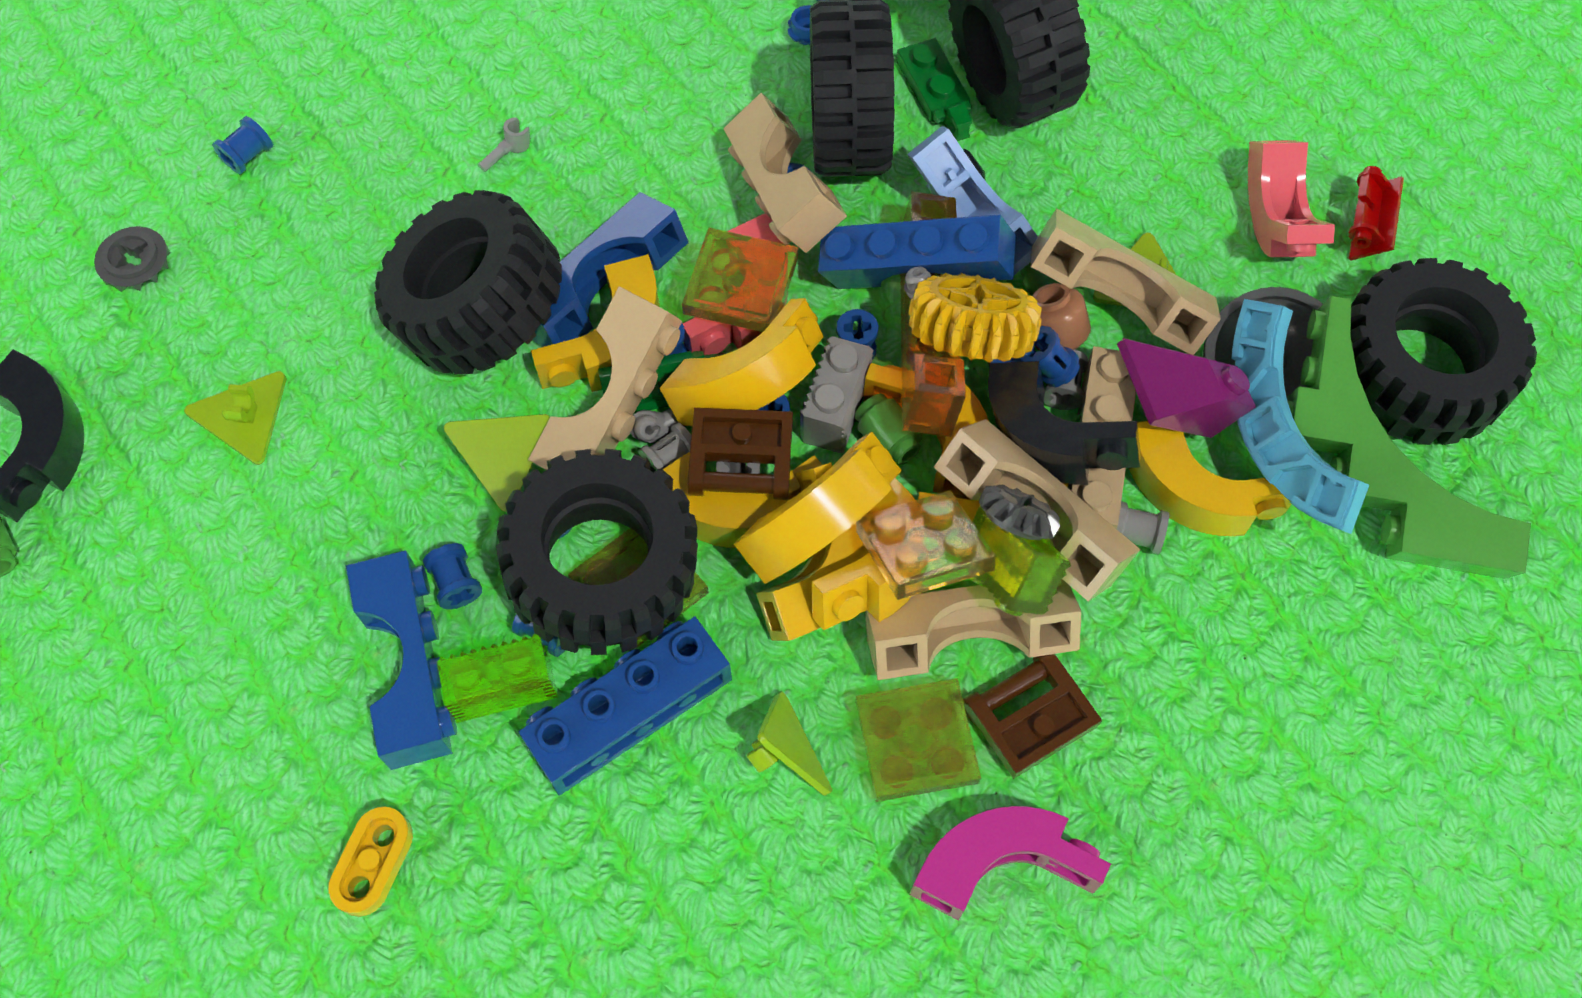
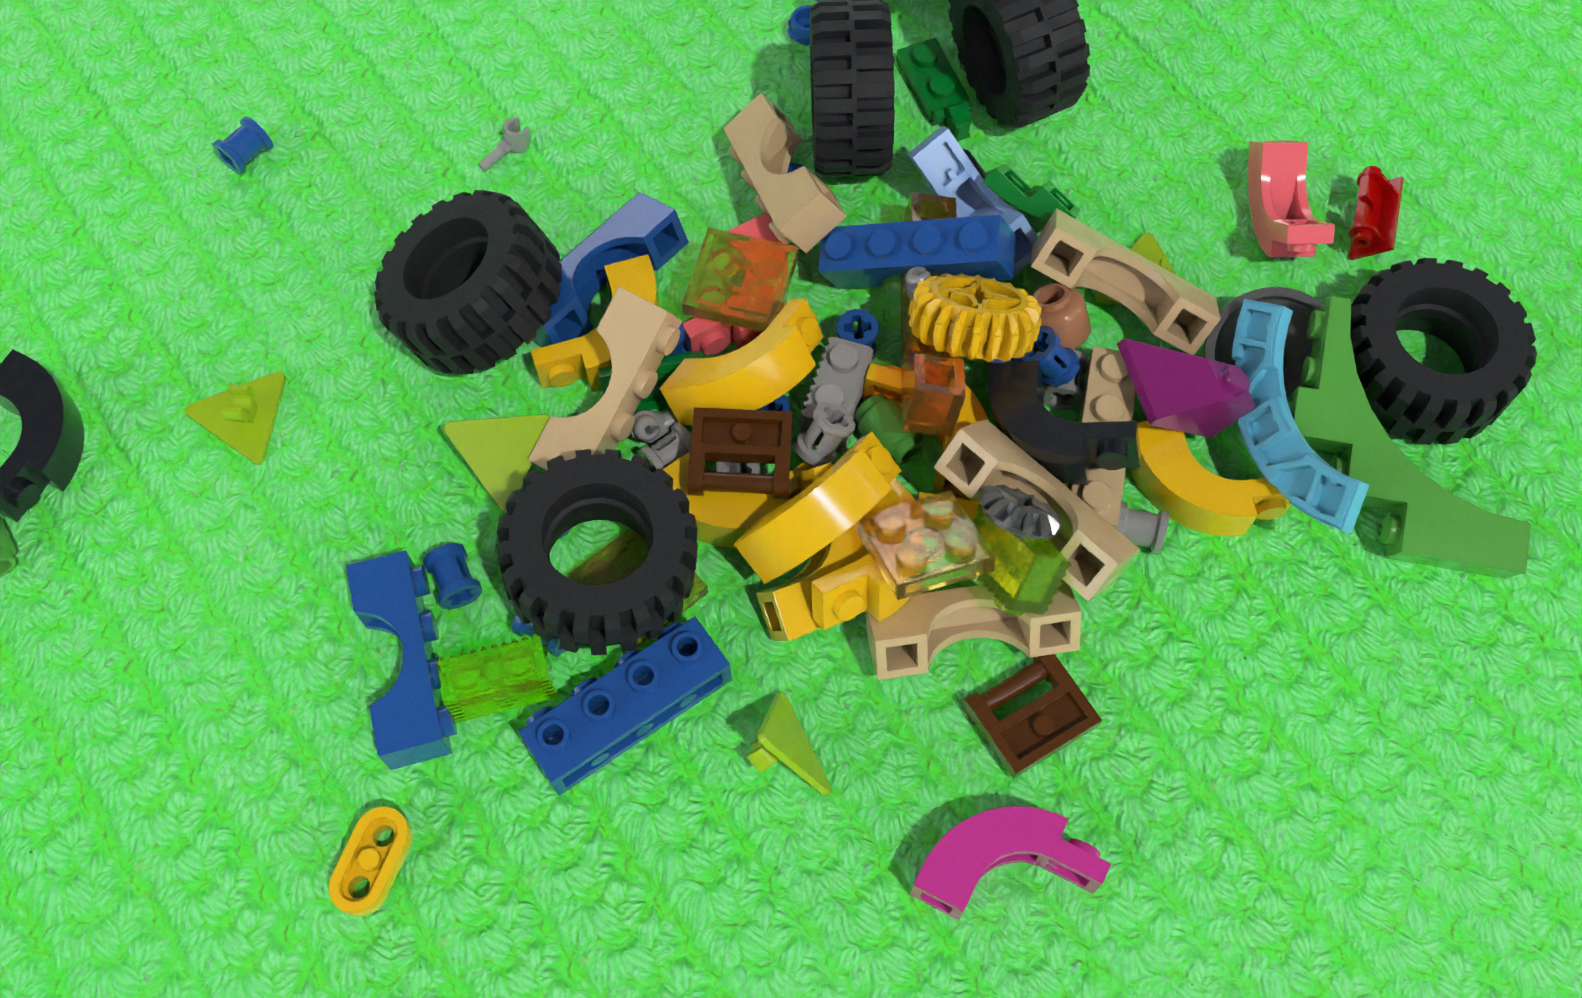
(136, 241): dark grey gear -> none
(824, 434): none -> light grey bush
(917, 740): clear yellow plate -> none
(1020, 194): none -> green slope

